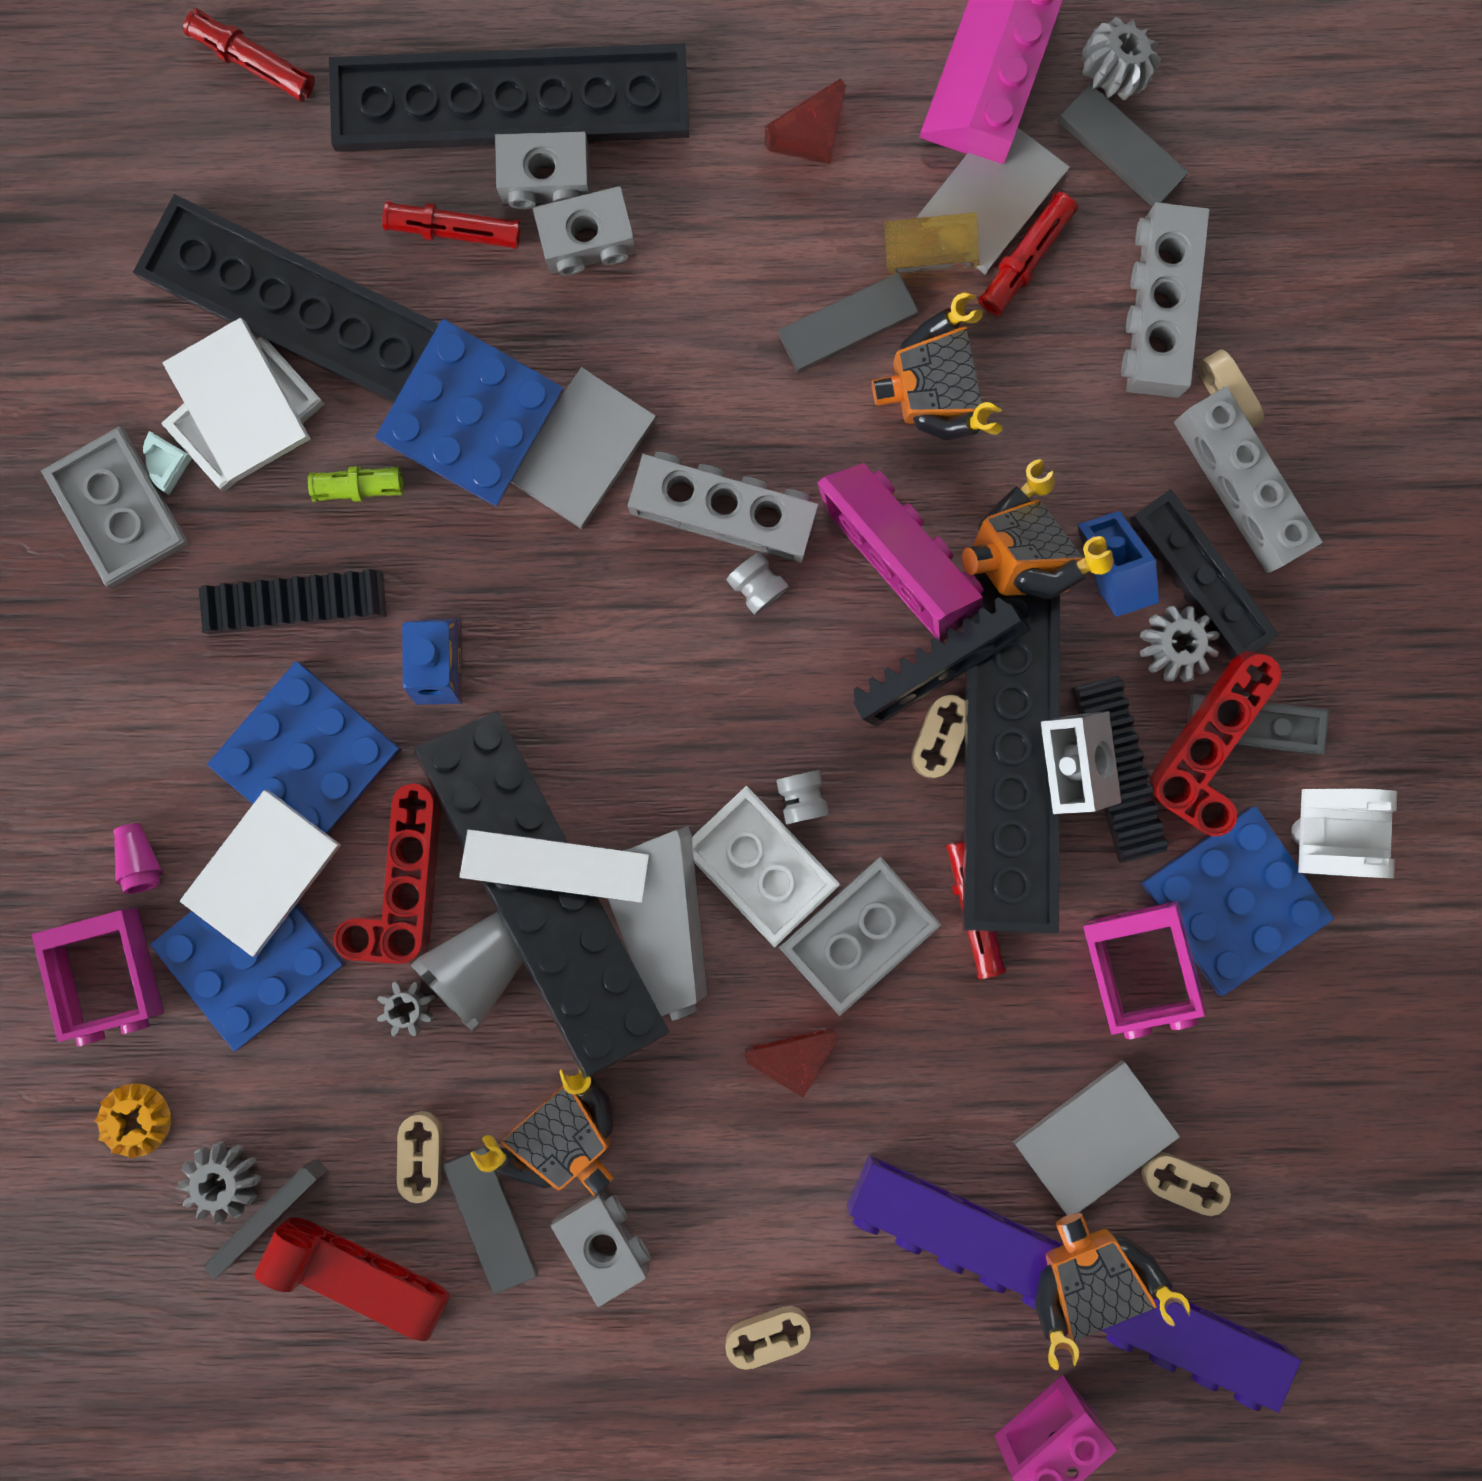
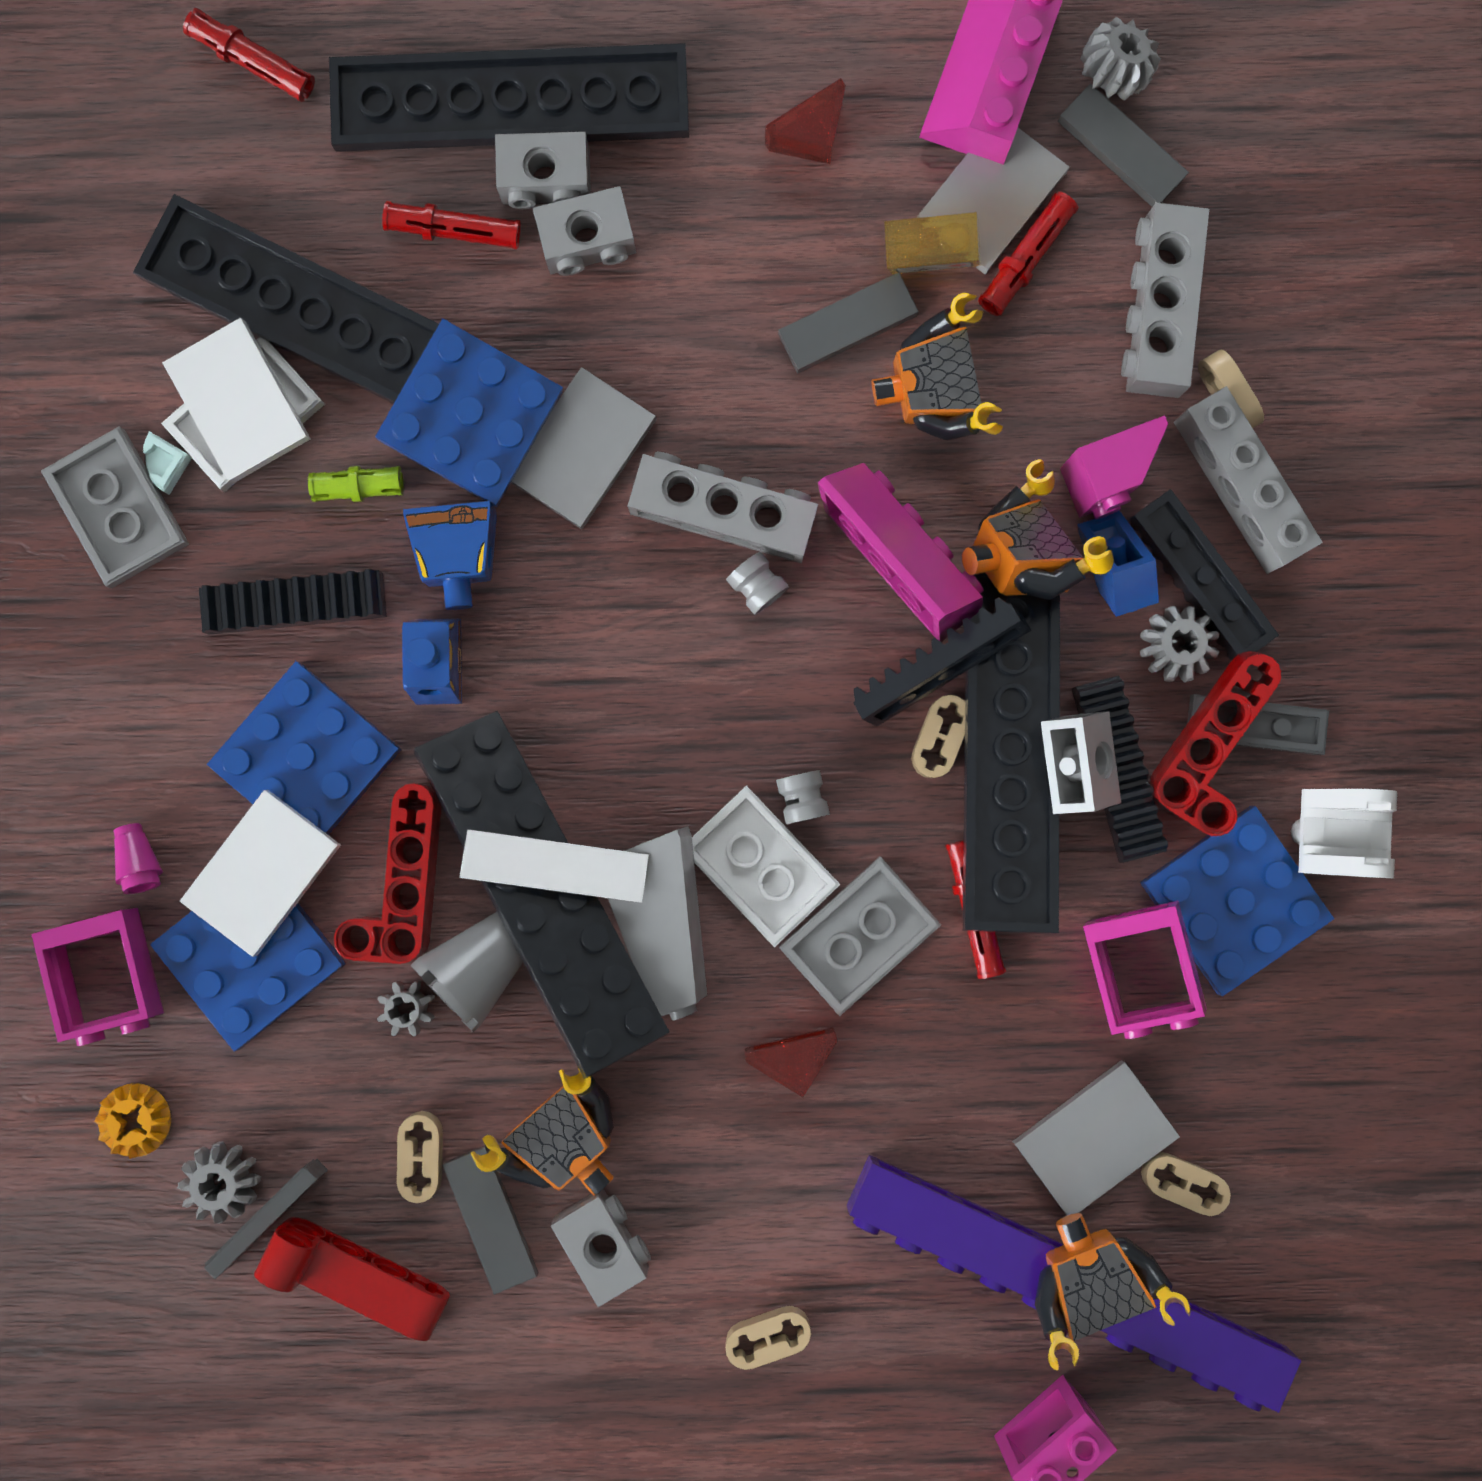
(453, 547): none -> torso
(1110, 469): none -> dark pink slope

